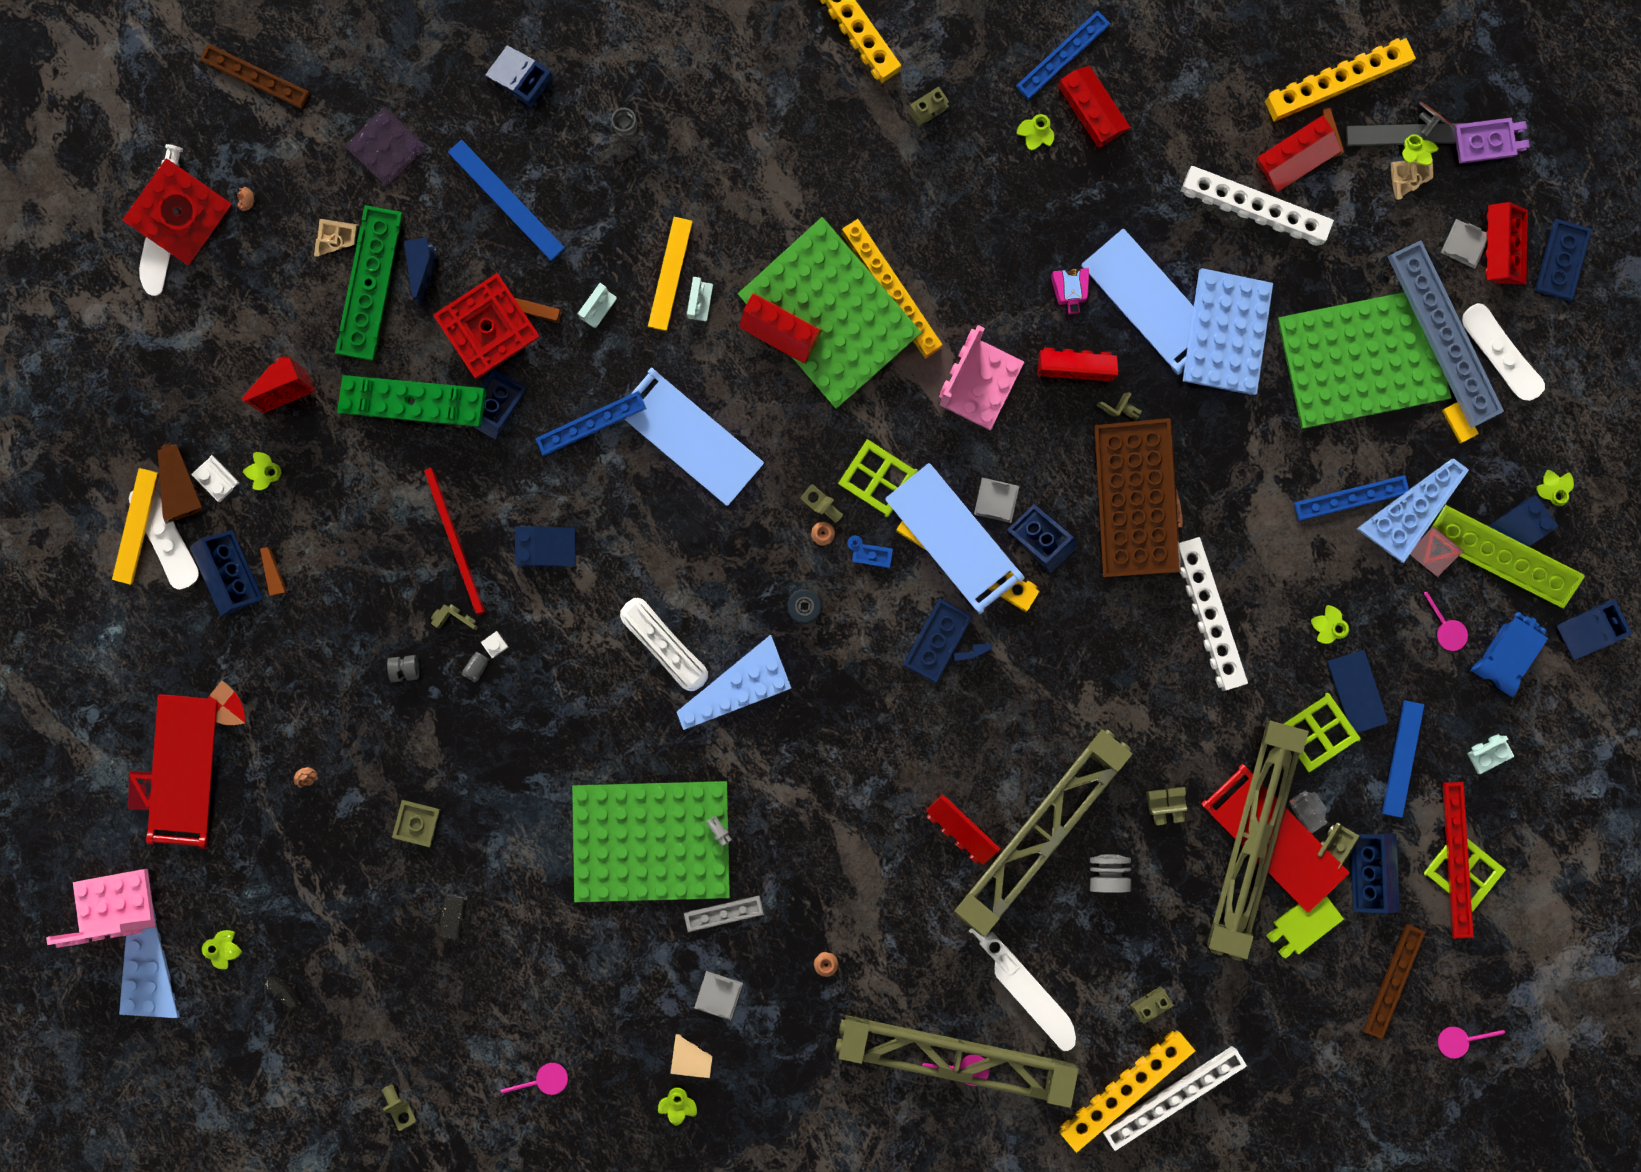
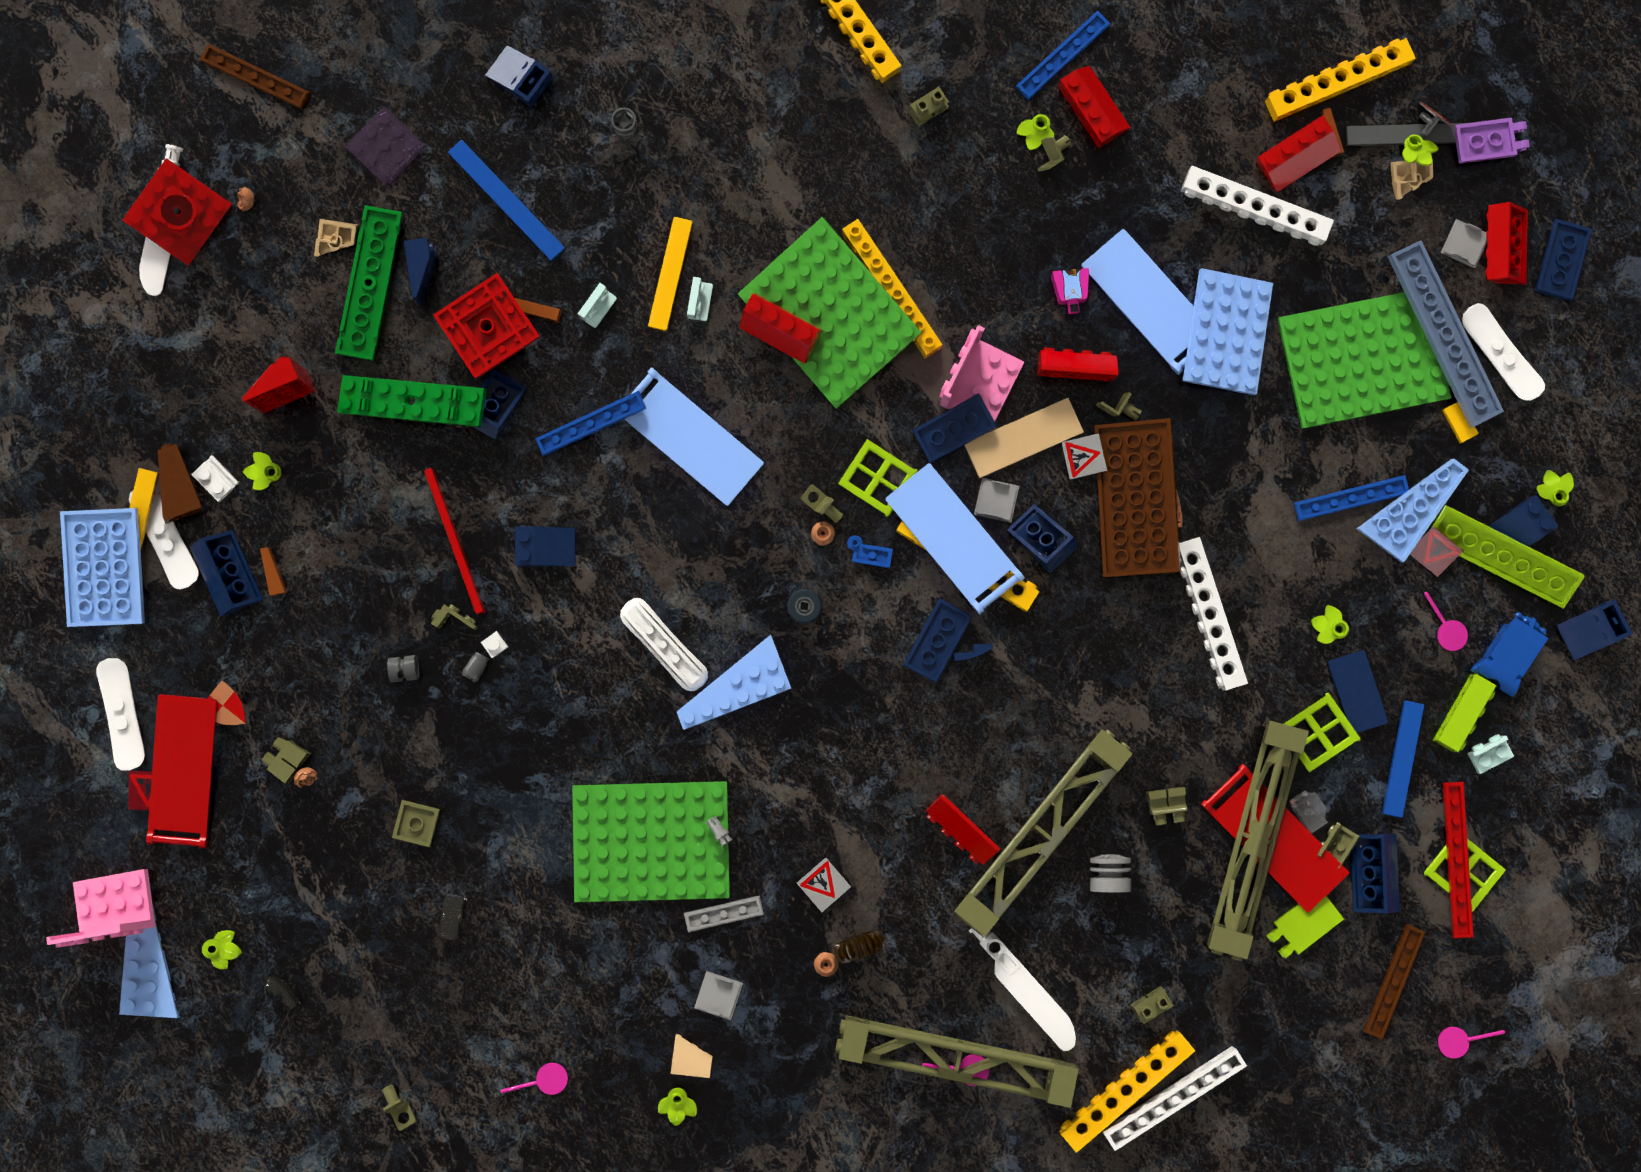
(102, 567): none -> light blue plate
(121, 713): none -> white piece
(289, 751): none -> olive hips
(823, 884): none -> light grey piece
(858, 946): none -> dark brown gear
(954, 428): none -> dark blue tile
(1023, 438): none -> tan tile
(1053, 149): none -> olive bracket
(1084, 456): none -> light grey piece
(1464, 713): none -> lime brick

